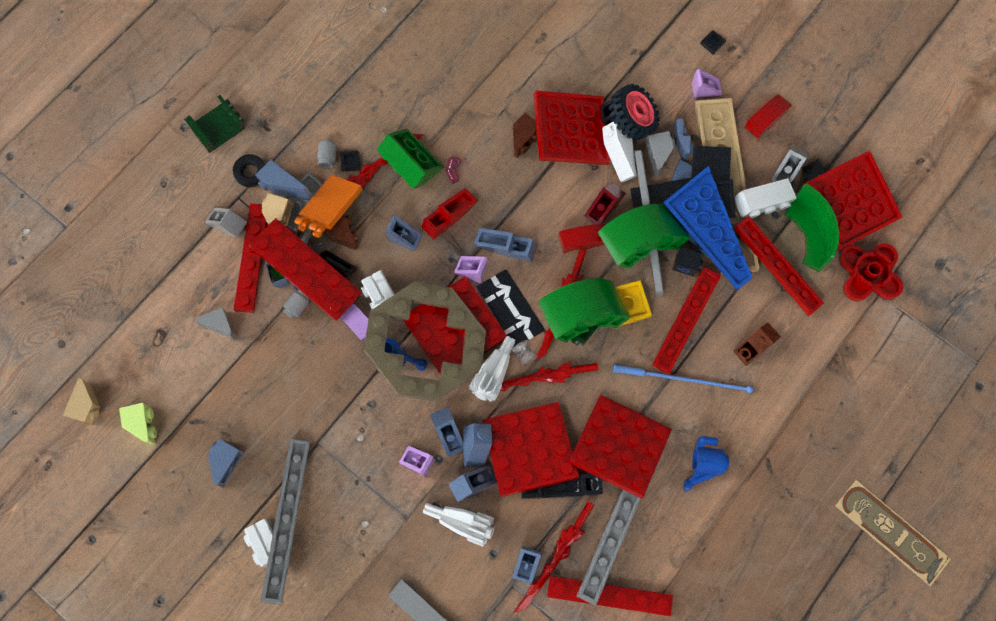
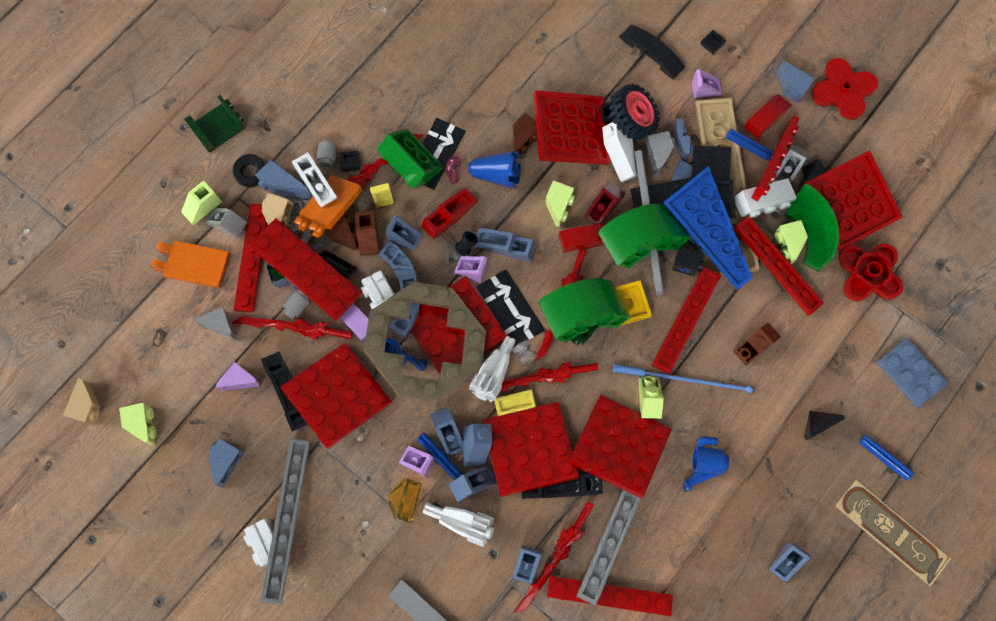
(192, 263): none -> orange tile
(200, 202): none -> yellowish green slope
(236, 378): none -> lavender slope
(279, 375): none -> black slope
(303, 327): none -> red sword
(314, 180): none -> white slope
(336, 395): none -> red plate
(367, 233): none -> copper slope
(382, 195): none -> light yellow tile
(404, 499): none -> clear yellow slope
(406, 275): none -> sand blue tile
(439, 456): none -> blue axle
(442, 143): none -> black sticker
(467, 242): none -> black bush
(497, 169): none -> blue cone
(514, 402): none -> light yellow tile
(558, 200): none -> yellowish green slope
(650, 397): none -> yellowish green slope
(655, 49): none -> black slope
(749, 144): none -> blue axle
(774, 162): none -> red plate
(789, 561): none -> sand blue slope
(791, 239): none -> yellowish green slope
(793, 81): none -> sand blue slope
(819, 422): none -> black slope
(844, 88): none -> red plant
(886, 457): none -> blue axle
(912, 373): none -> sand blue plate

